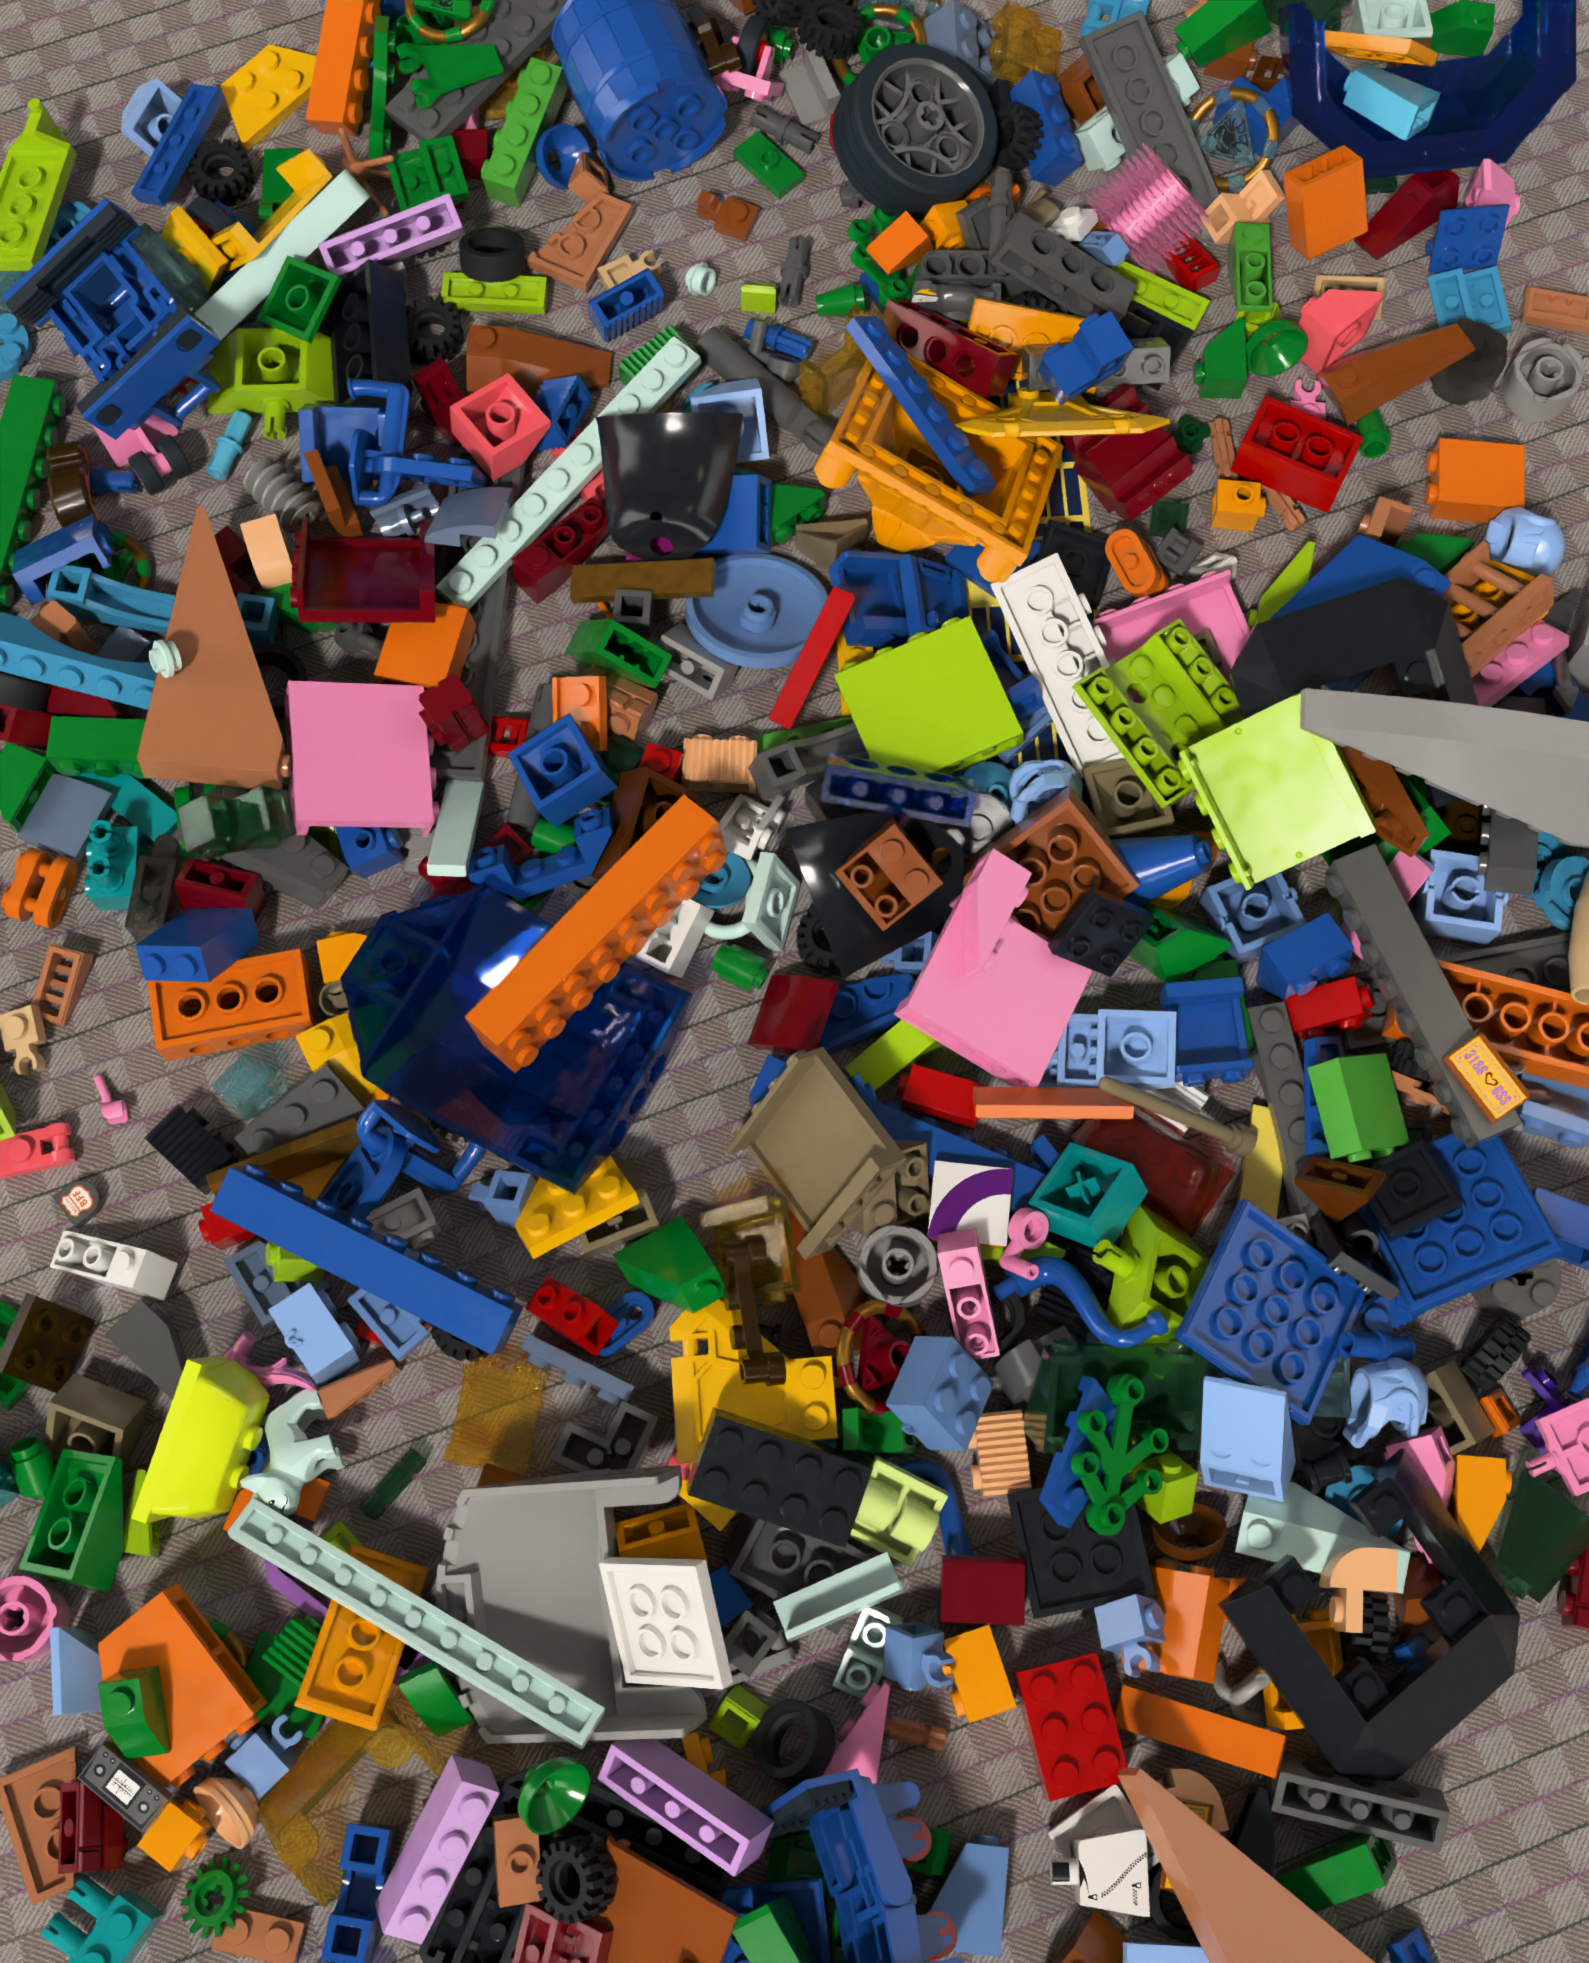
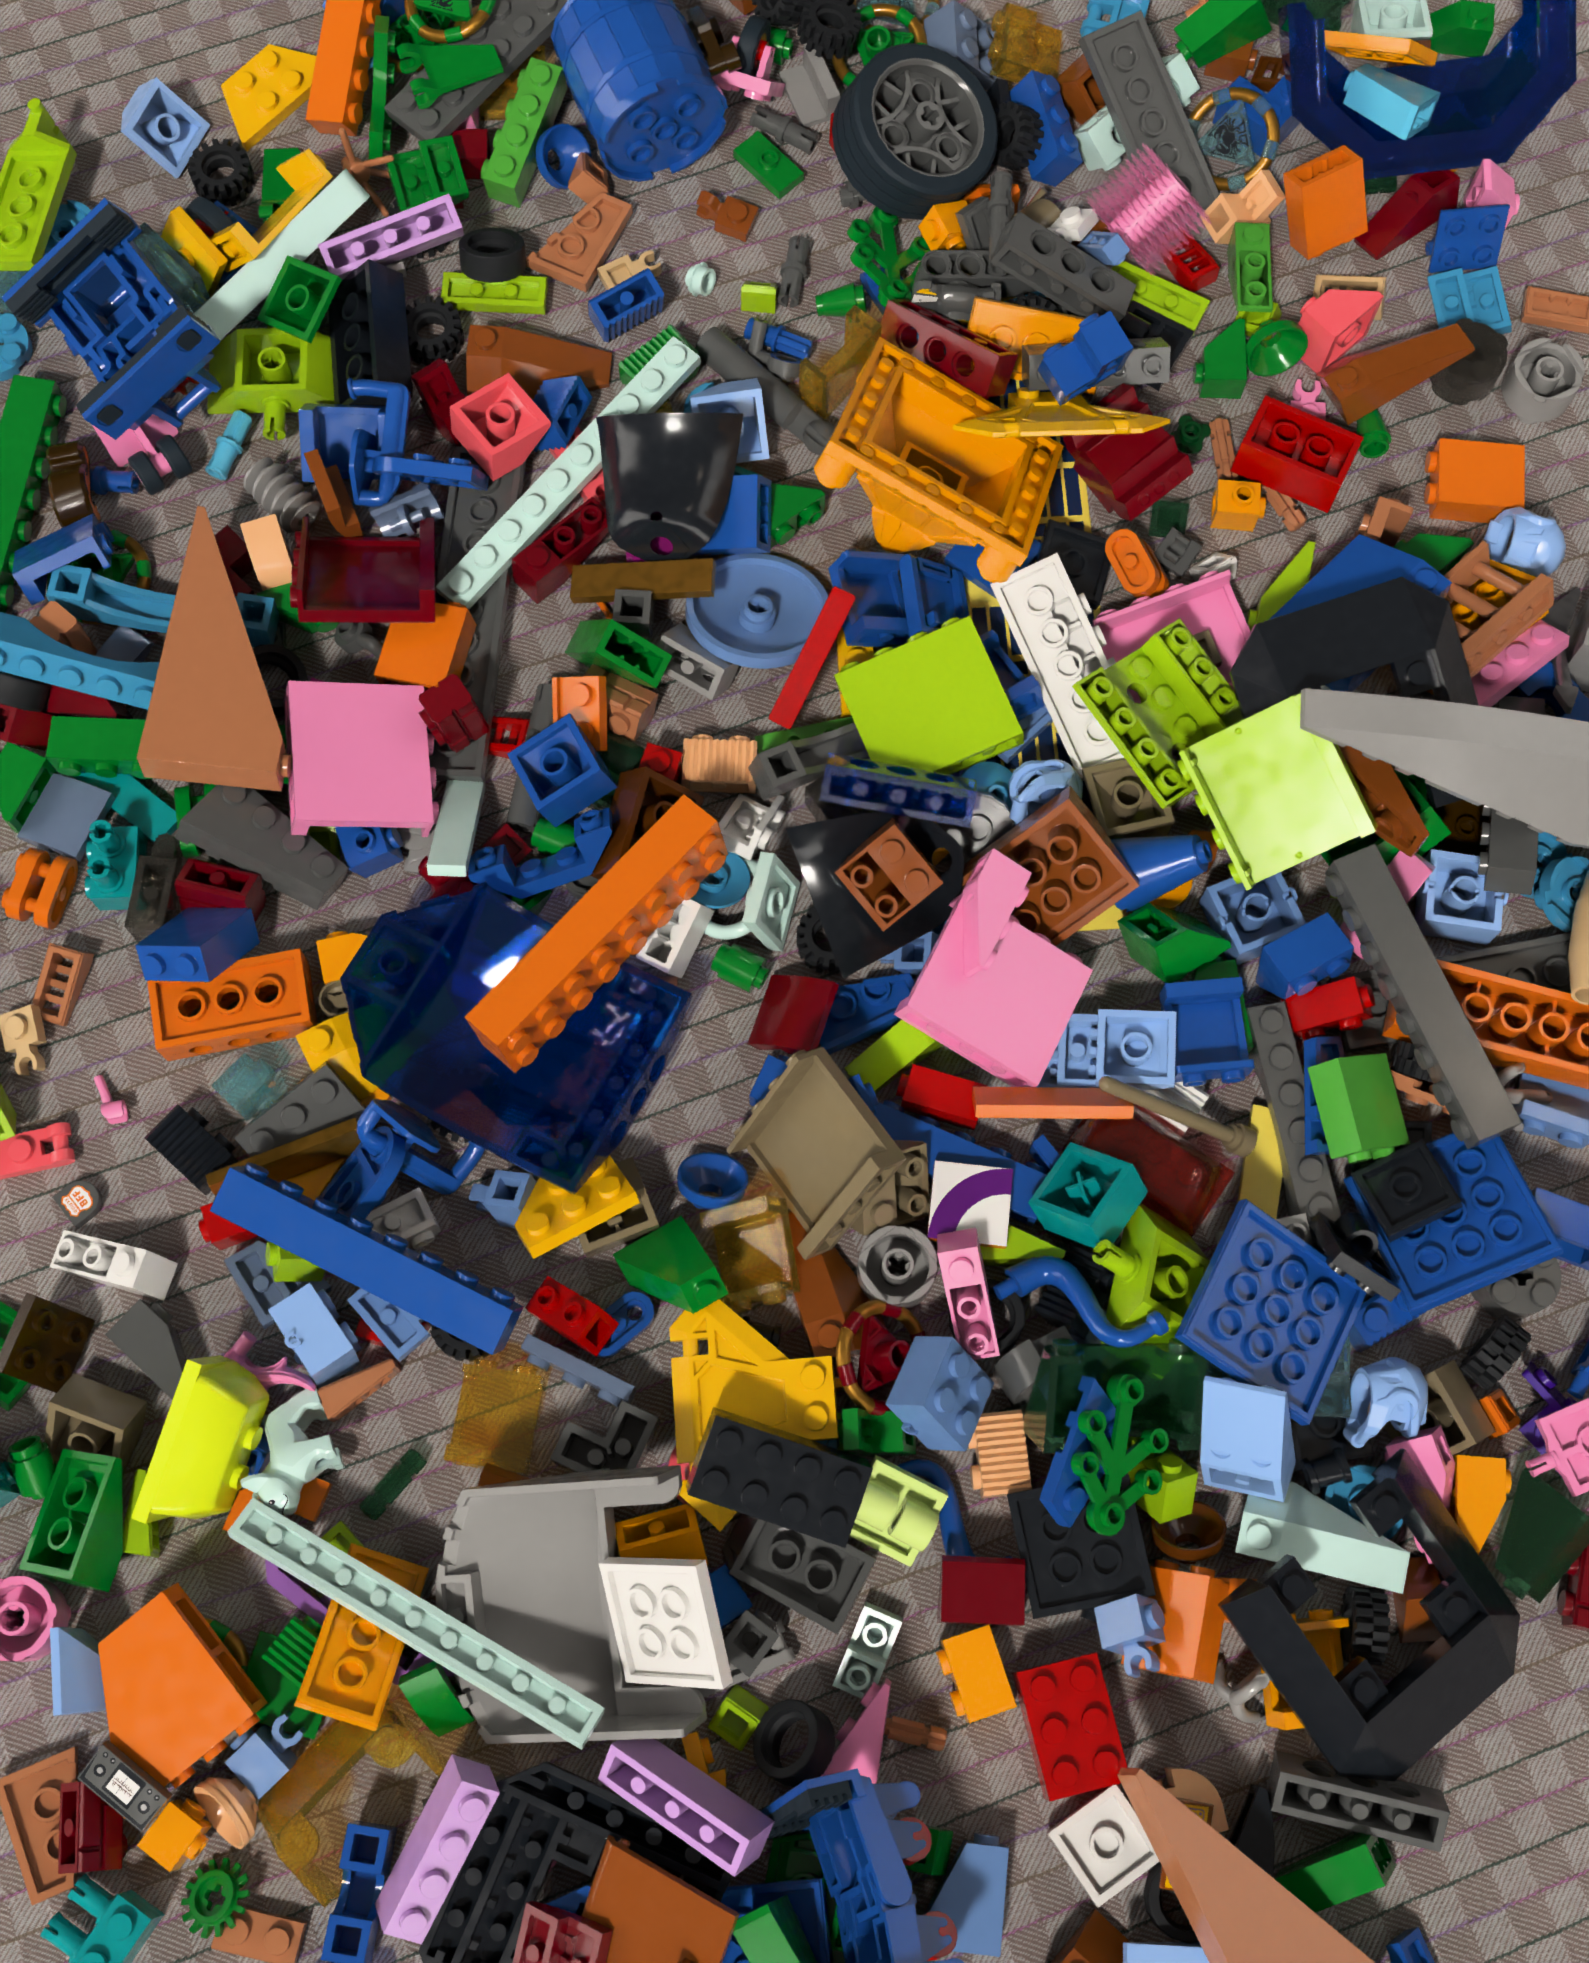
(135, 1712): green slope -> none
(165, 658): light aqua plate -> none
(178, 145): blue plate -> none
(227, 825): clear green brick -> none
(470, 513): sand blue slope -> none
(515, 1861): nougat plate -> none
(558, 1799): green piece -> none
(593, 1875): black tyre -> none
(715, 1174): none -> blue piece
(739, 1298): dark brown plate -> none
(827, 540): dark tan slope -> none
(838, 1597): light aqua panel -> none
(900, 245): orange slope -> none
(915, 1656): medium blue brick -> none
(921, 406): blue plate -> none
(1026, 1231): bright pink plate -> none
(1101, 932): black plate -> none
(1107, 1871): white torso -> none
(1200, 1731): orange tile -> none
(1337, 1185): reddish brown slope -> none
(1350, 1575): light nougat brick -> none
(1376, 1346): blue pin -> none
(1408, 1648): blue tile -> none
(1486, 1078): slope -> none

